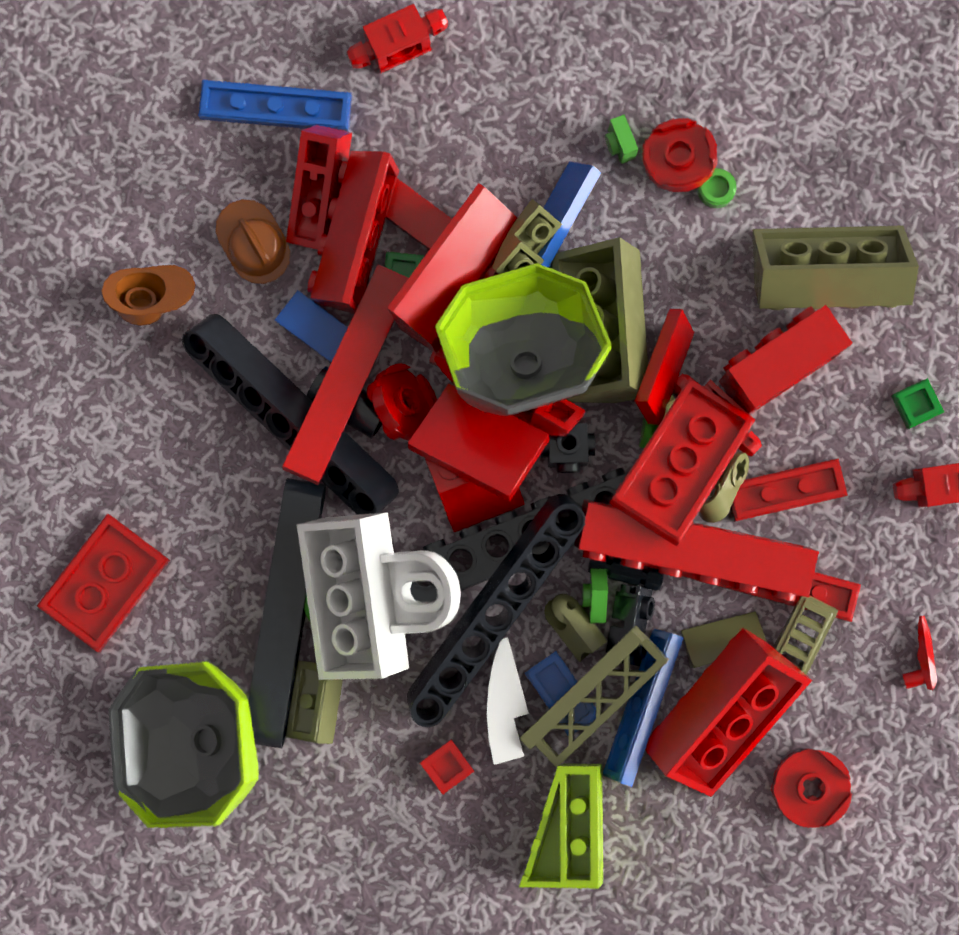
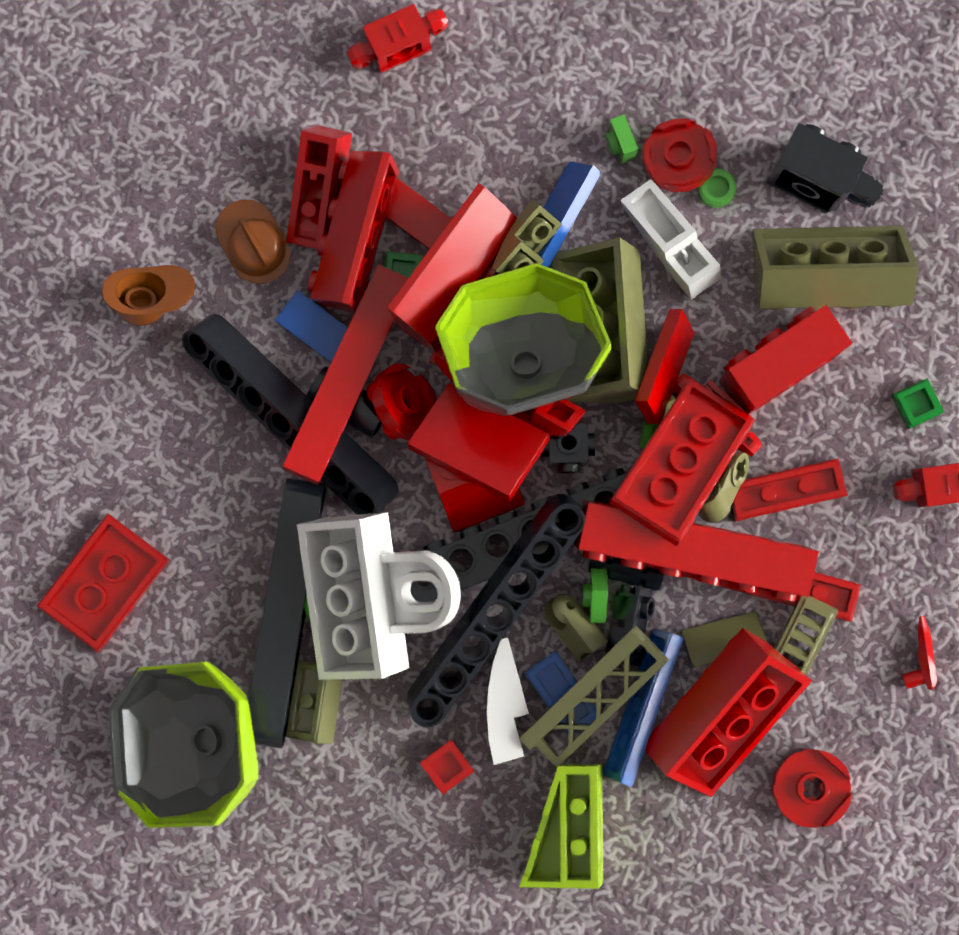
(274, 105): blue tile -> none
(672, 239): none -> white slope
(823, 171): none -> black hinge

